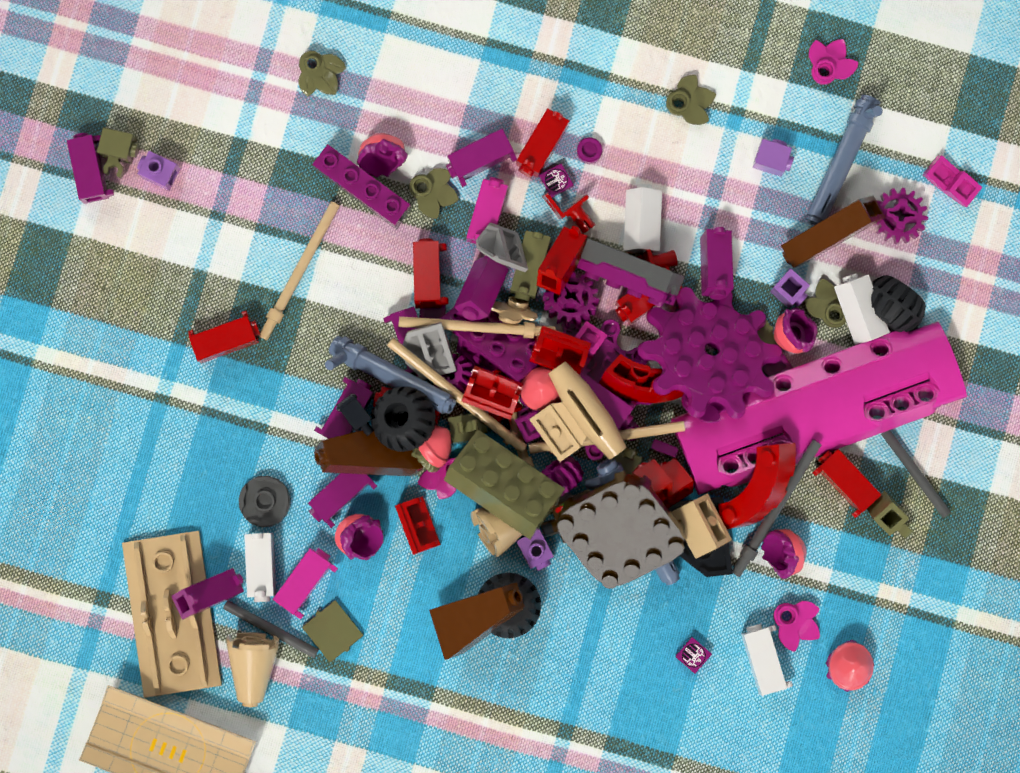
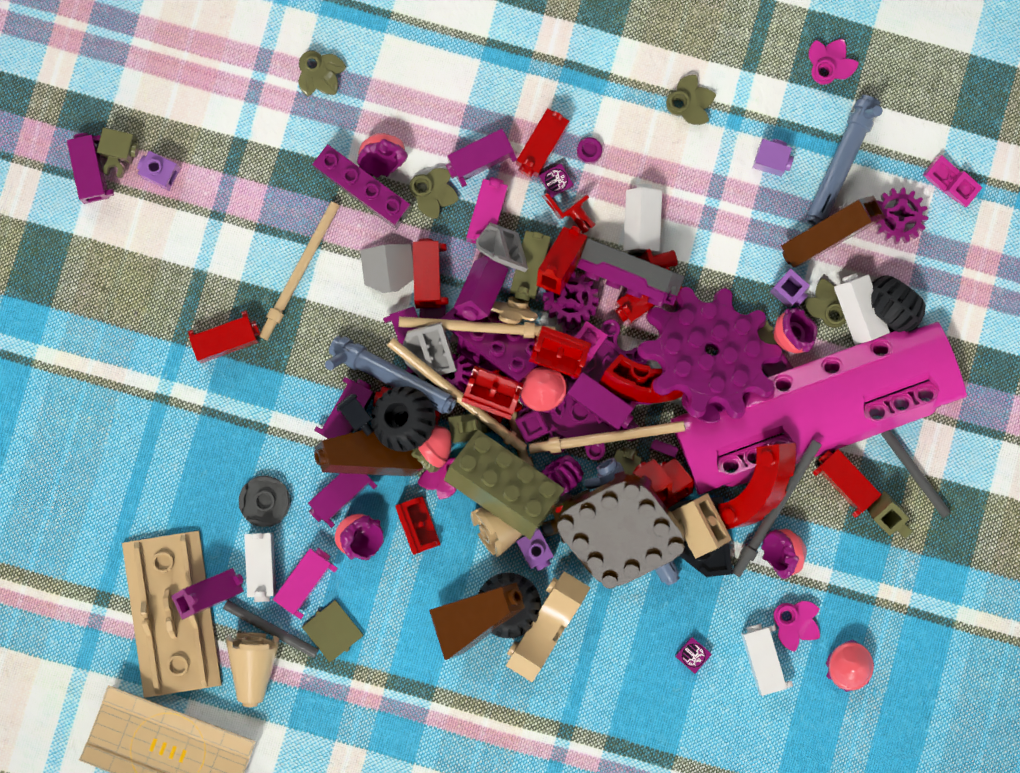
(387, 267): none -> light grey slope
(554, 616): none -> tan brick
(577, 417): tan plate -> none
(716, 263): magenta brick -> none

